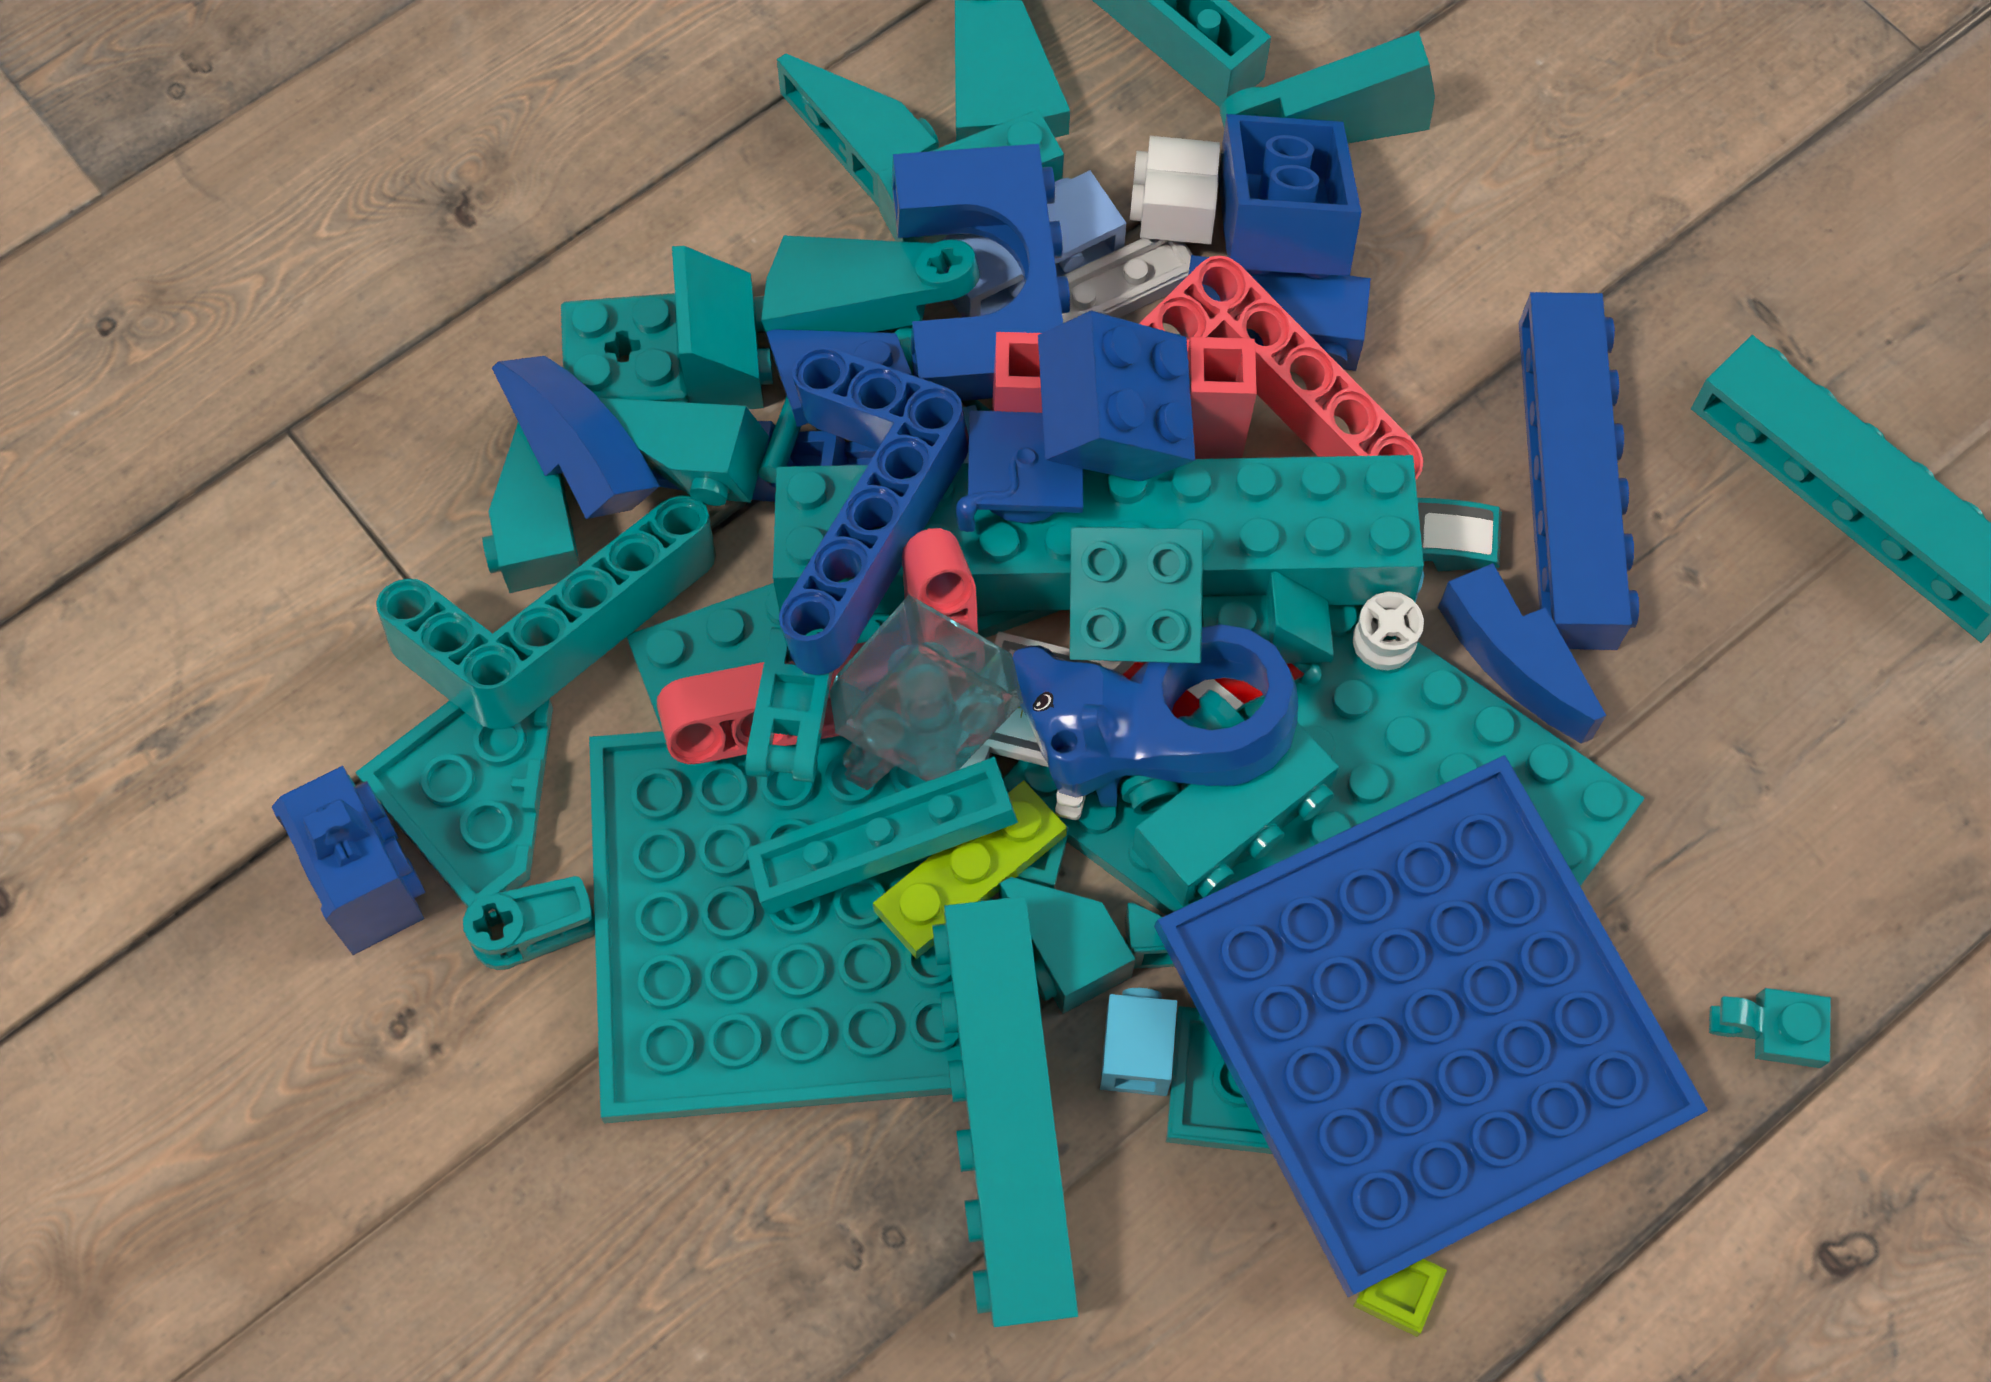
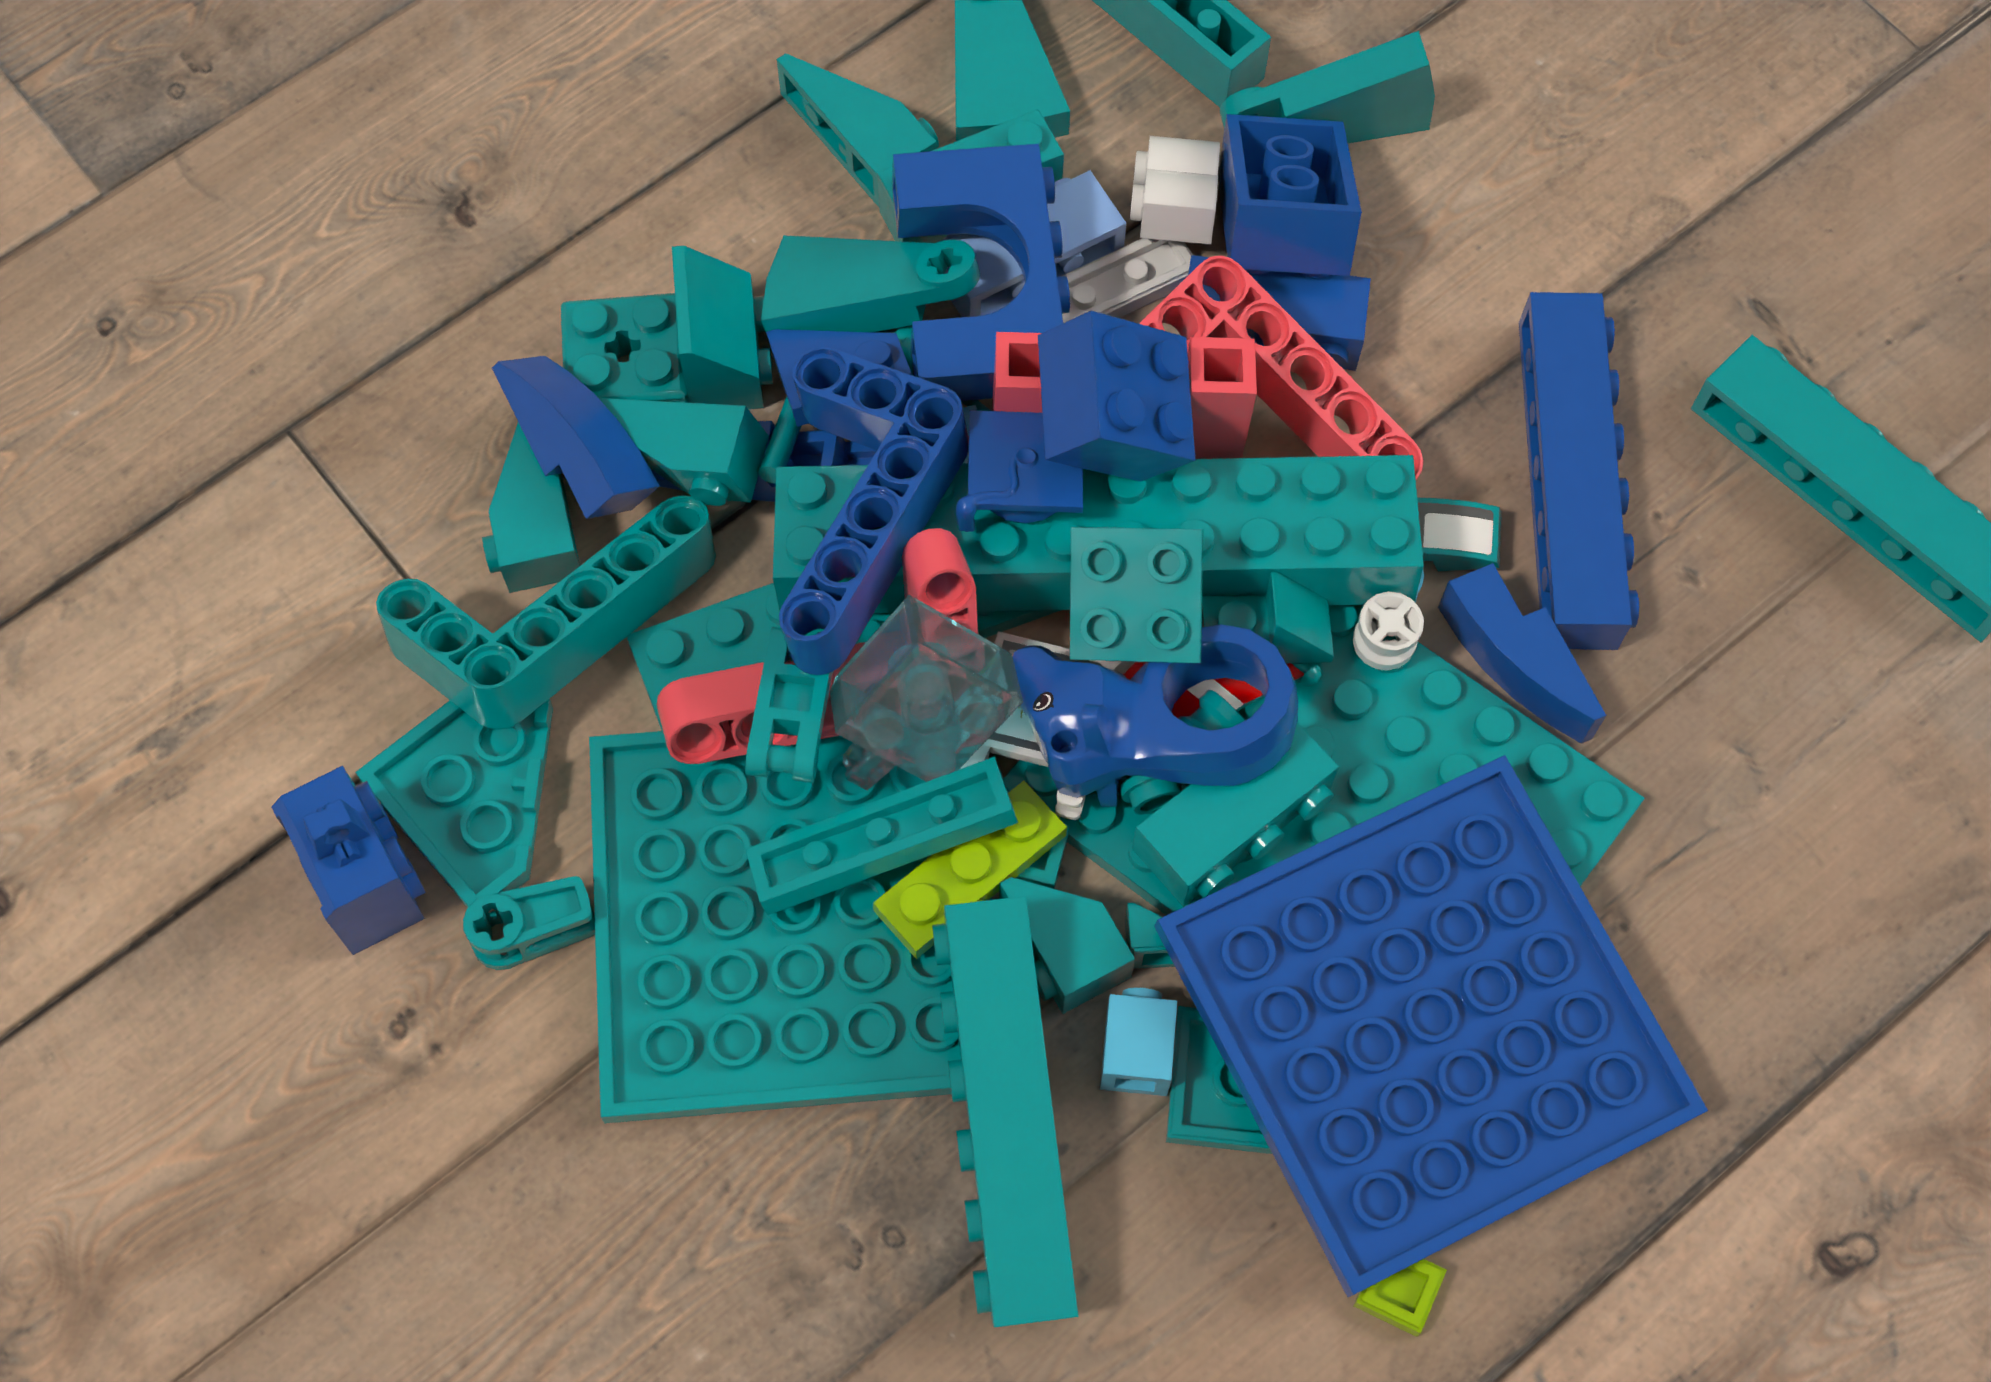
(1783, 1023): teal plate -> none

